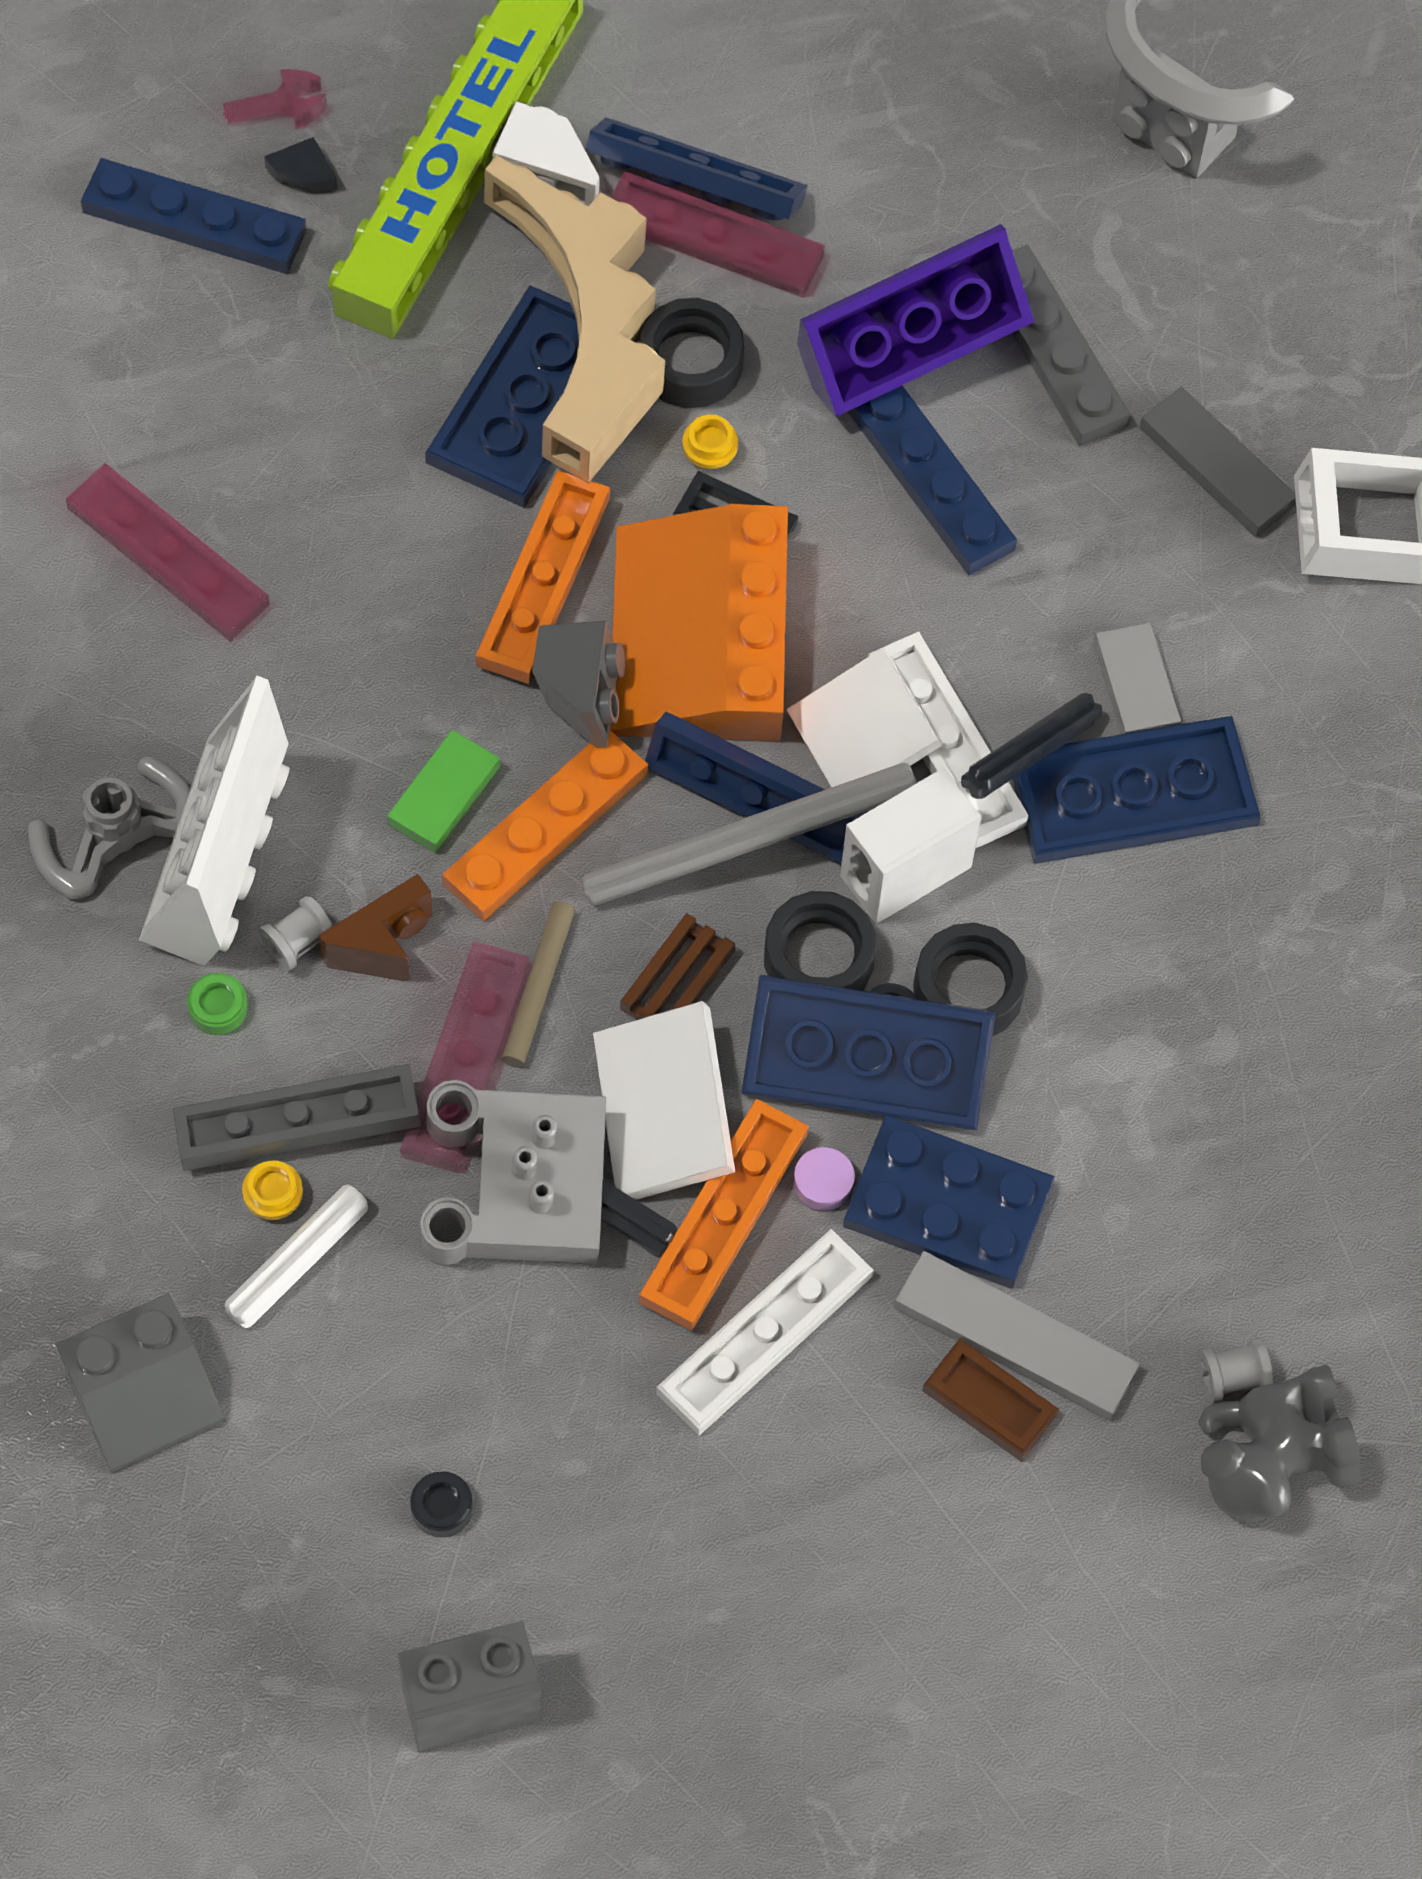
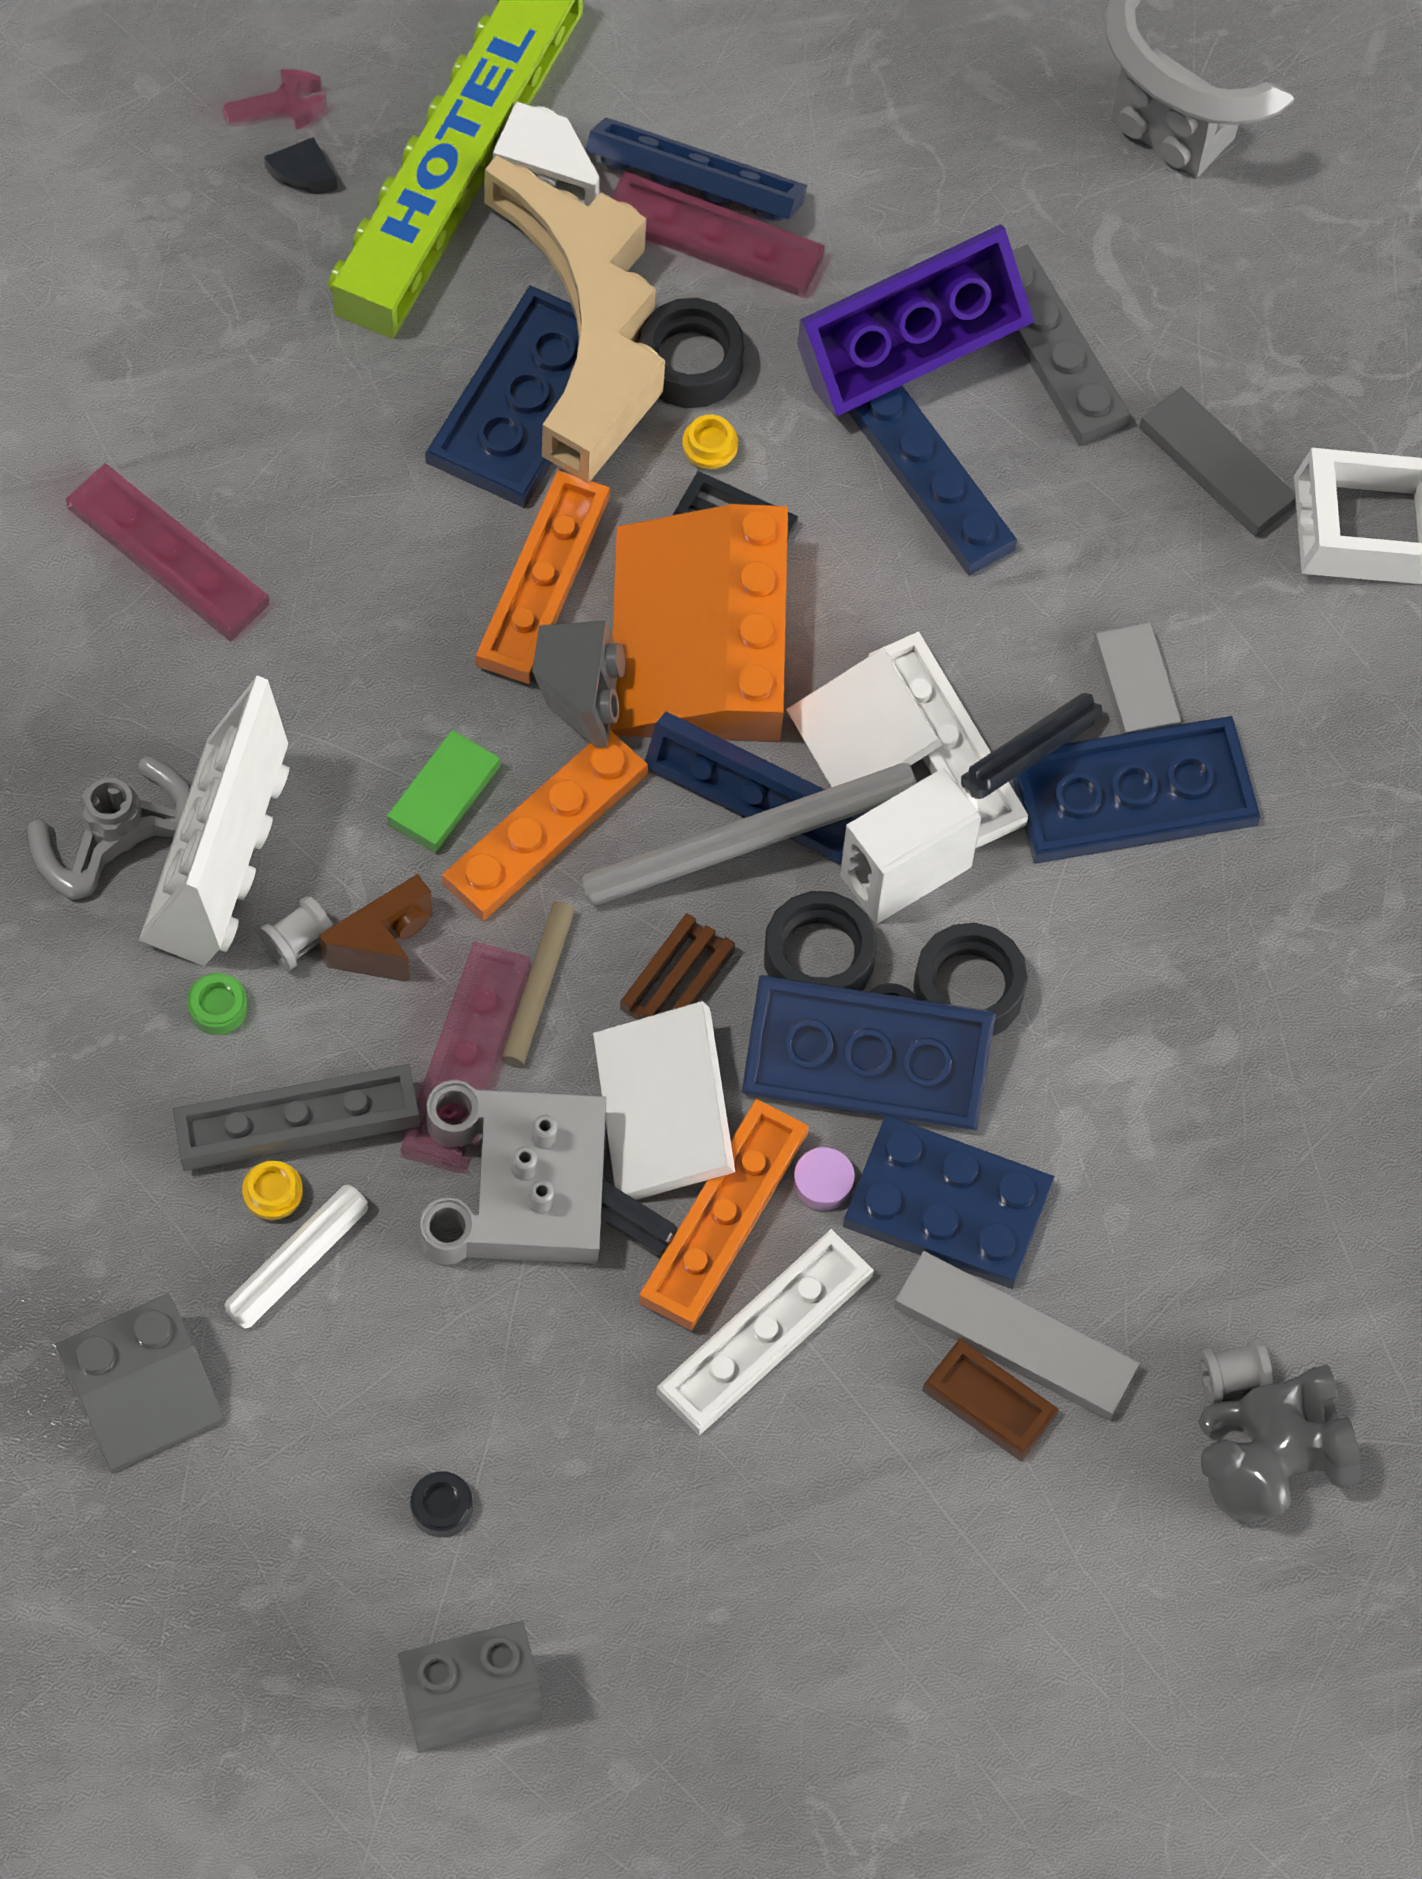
(193, 215): dark blue plate -> none

